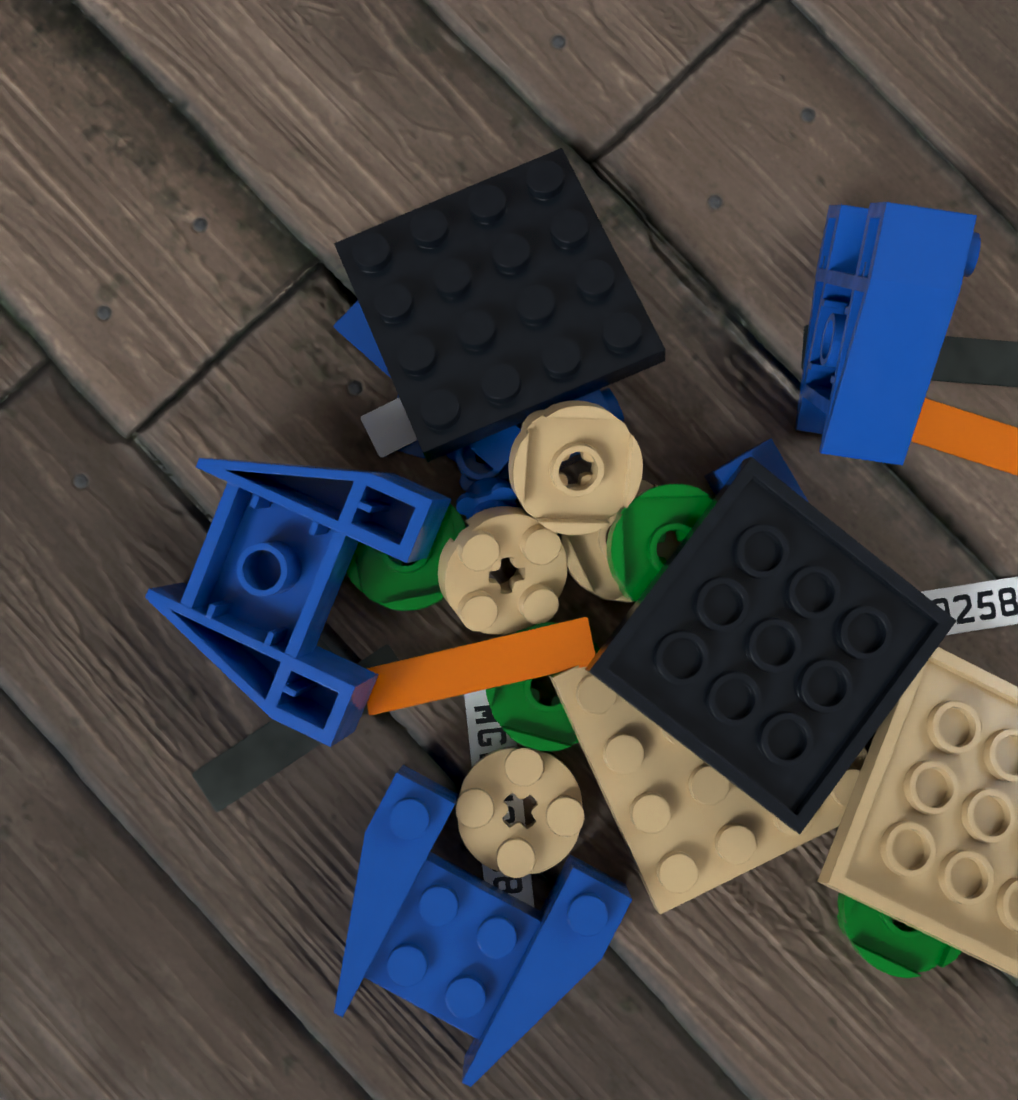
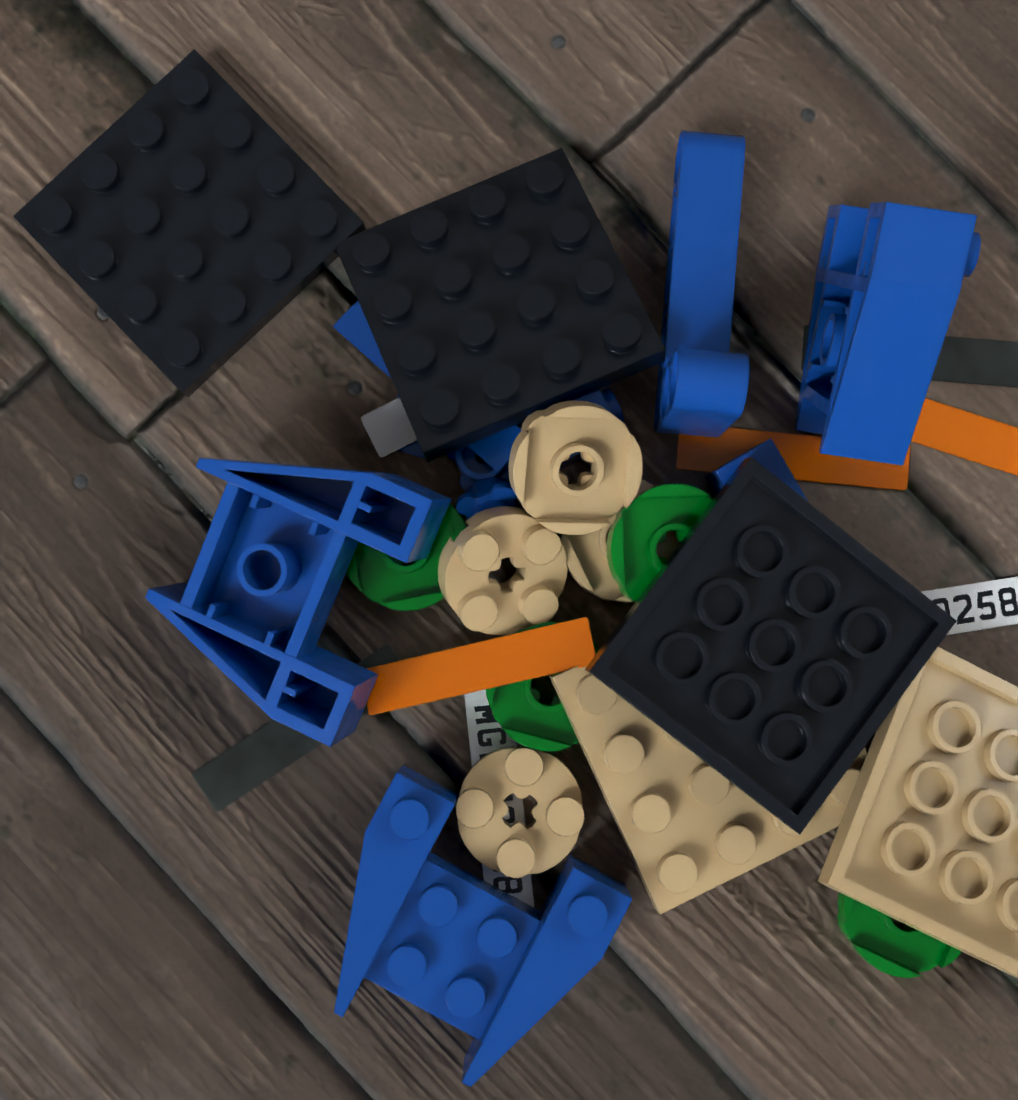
(190, 223): none -> black plate
(701, 382): none -> blue beam
(798, 452): none -> orange sticker

